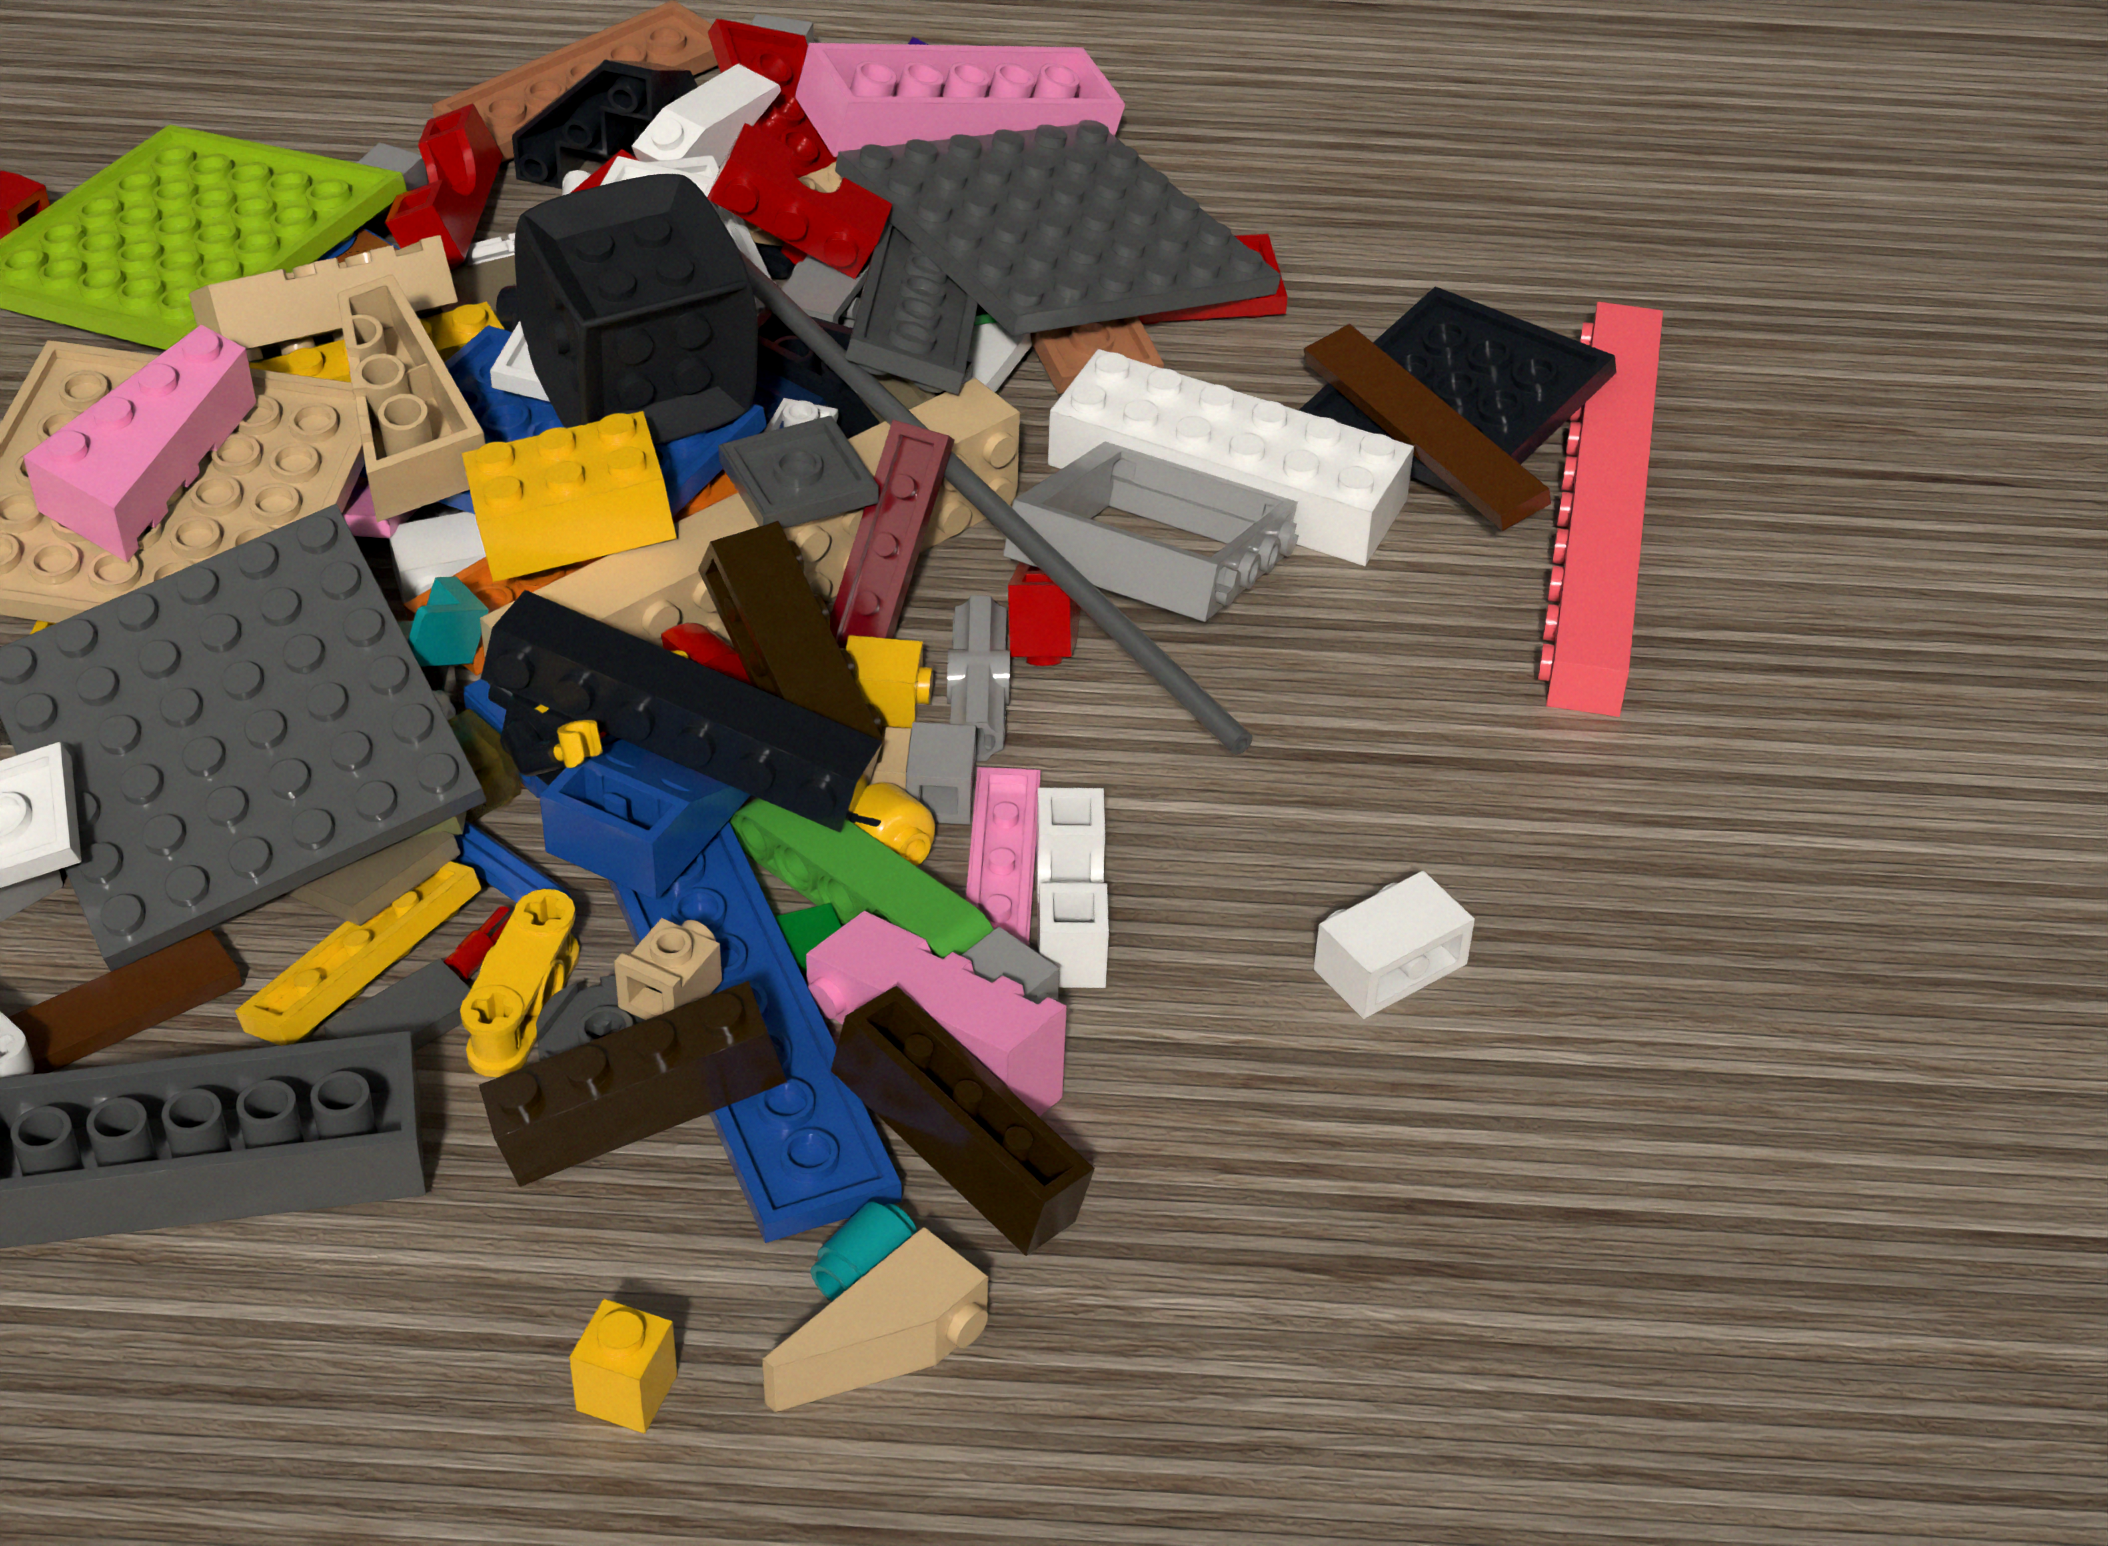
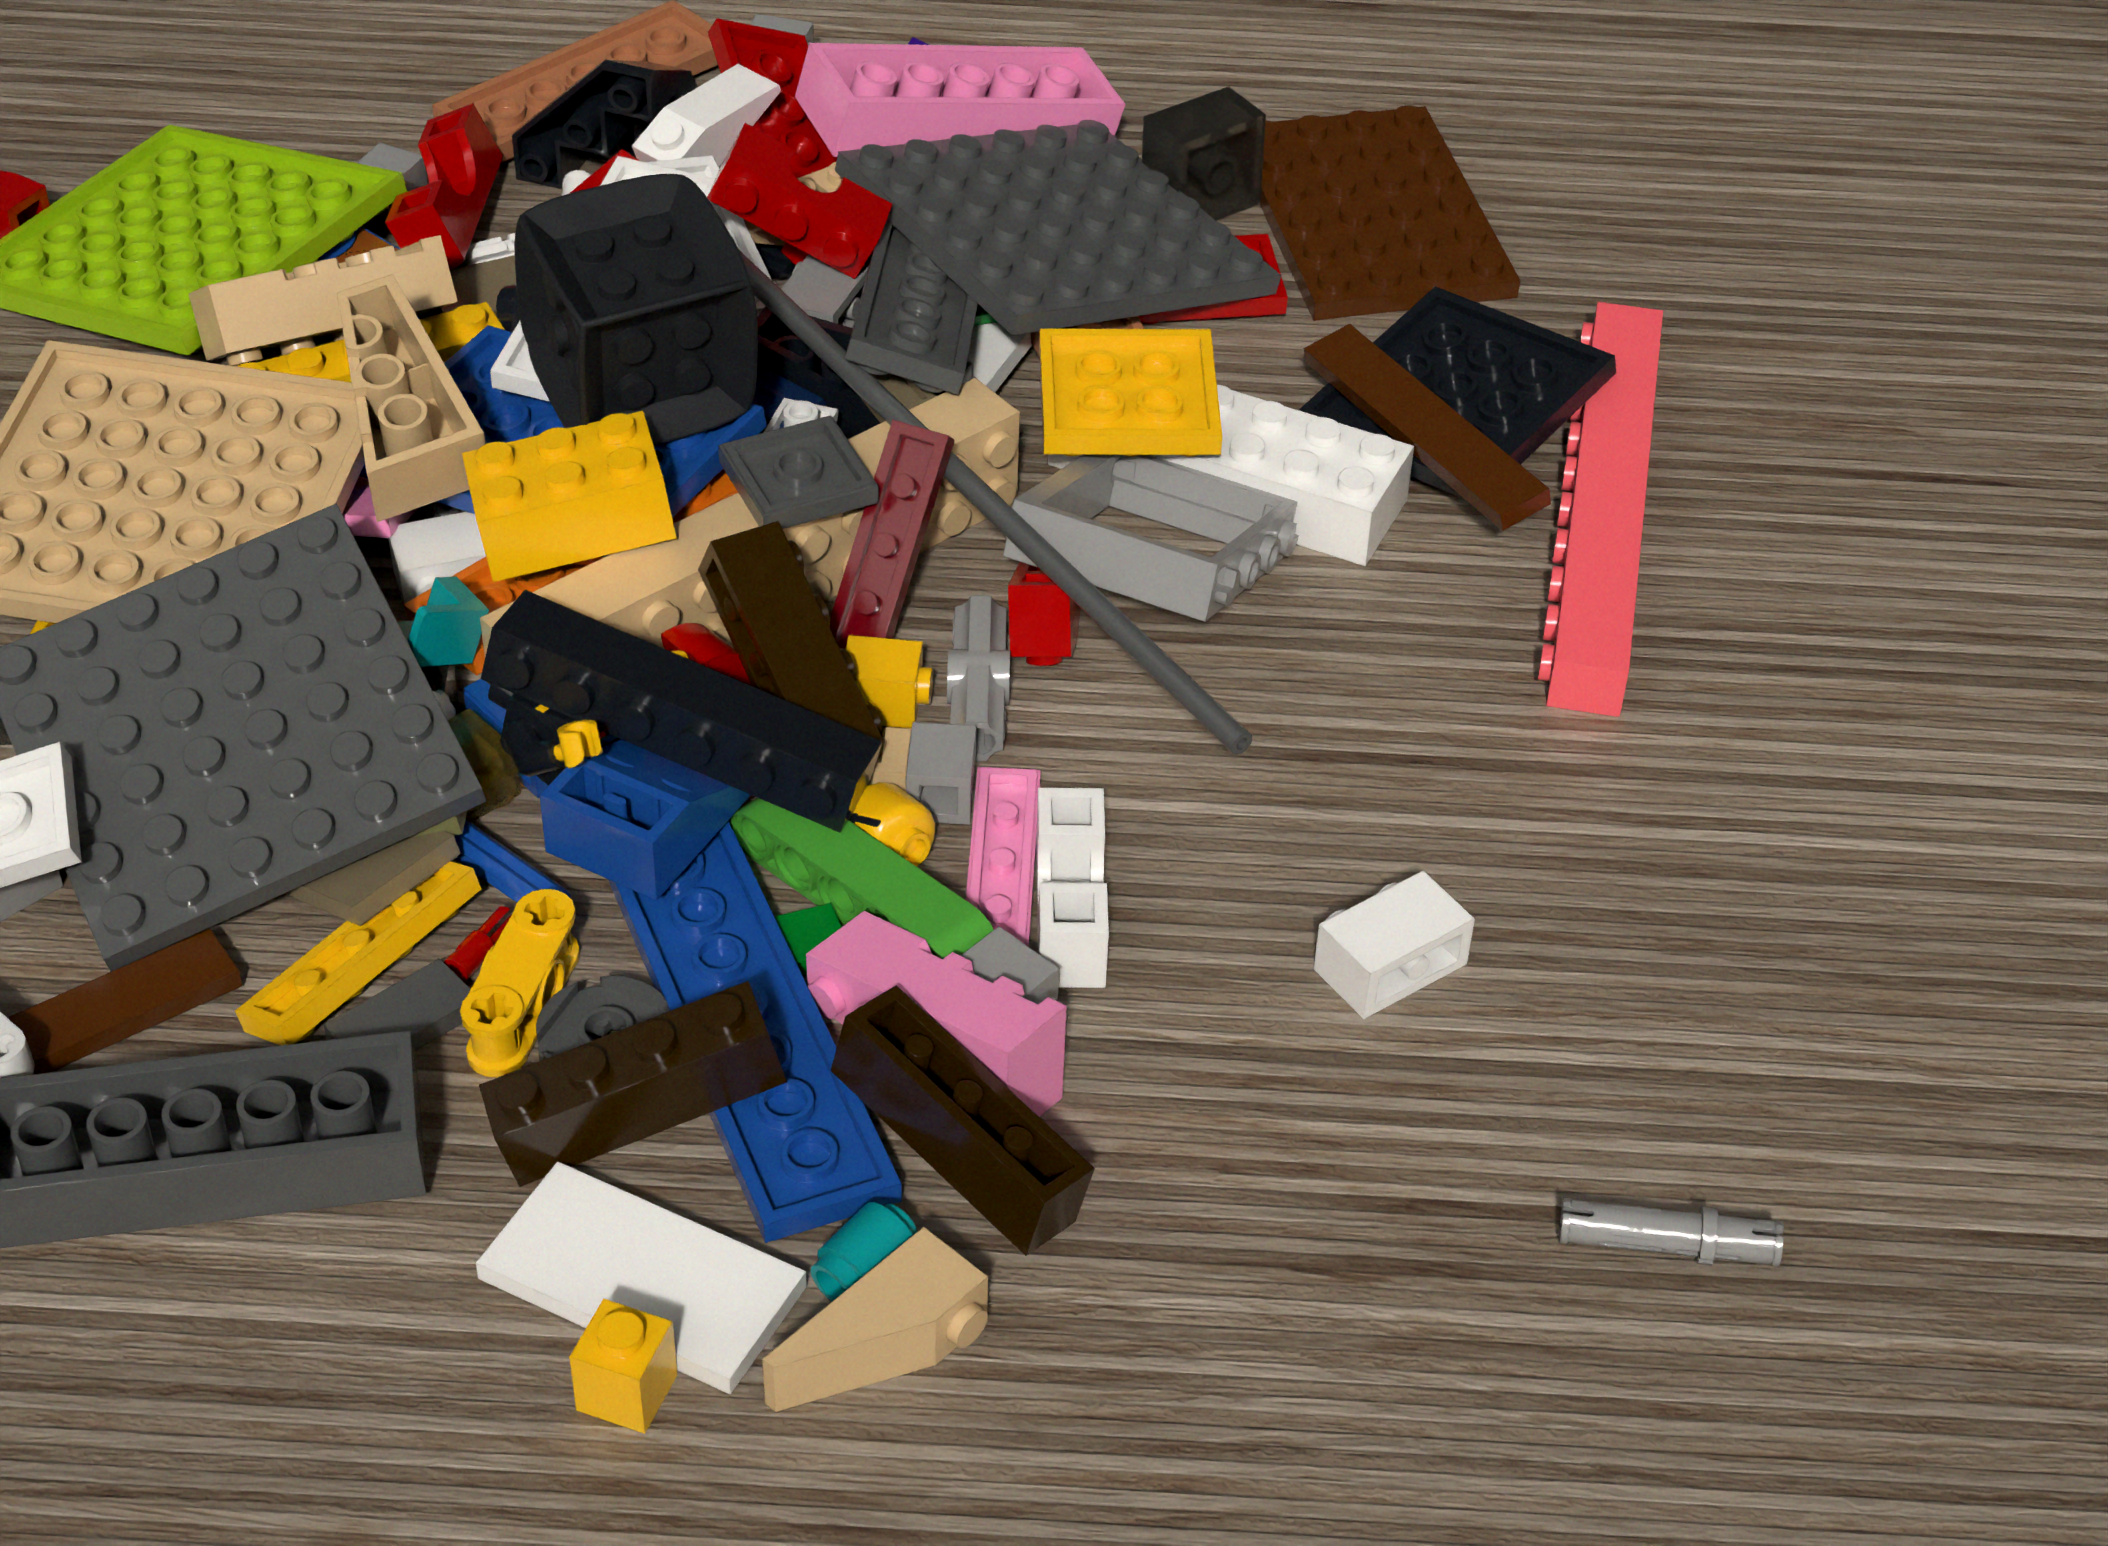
(141, 441): bright pink wedge -> none
(597, 1242): none -> white tile
(672, 959): tan brick -> none
(1129, 392): none -> yellow plate
(1209, 150): none -> clear smoke brick
(1377, 214): none -> reddish brown plate
(1672, 1232): none -> light grey pin

